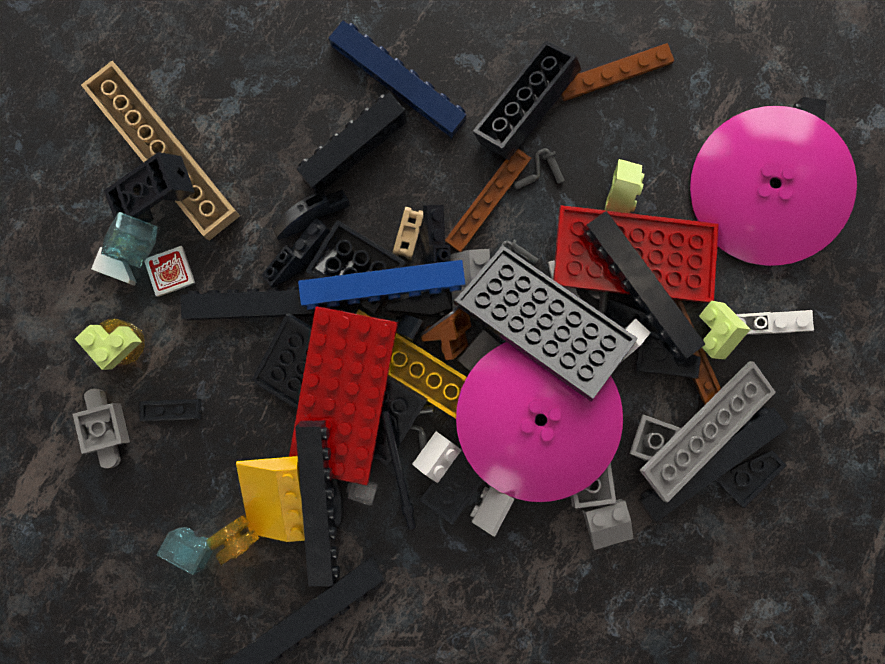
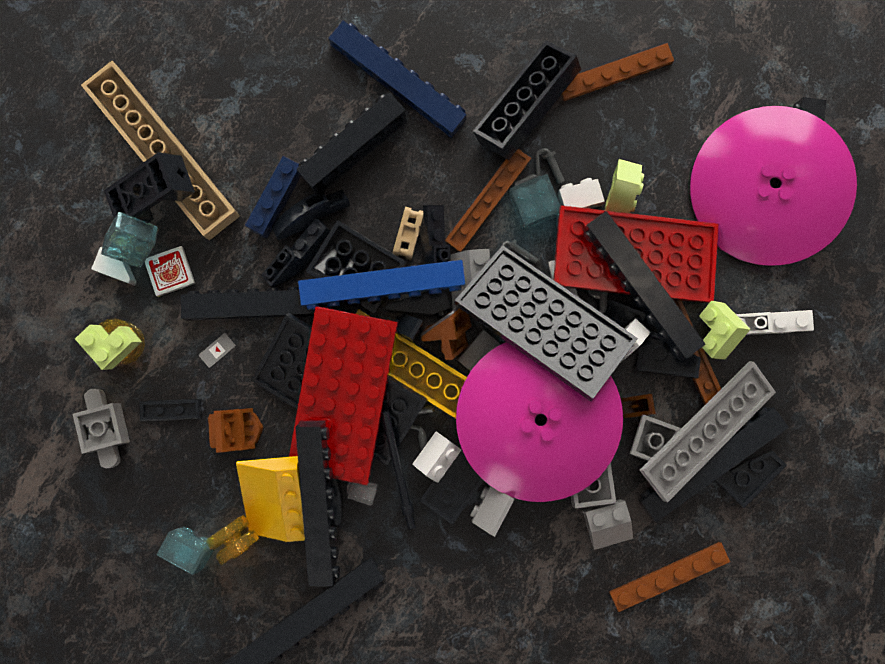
(217, 350): none -> light grey sticker
(234, 430): none -> dark orange piece
(274, 197): none -> dark blue brick
(534, 201): none -> clear light blue brick
(583, 195): none -> white brick
(638, 405): none -> reddish brown slope
(669, 576): none -> dark orange plate

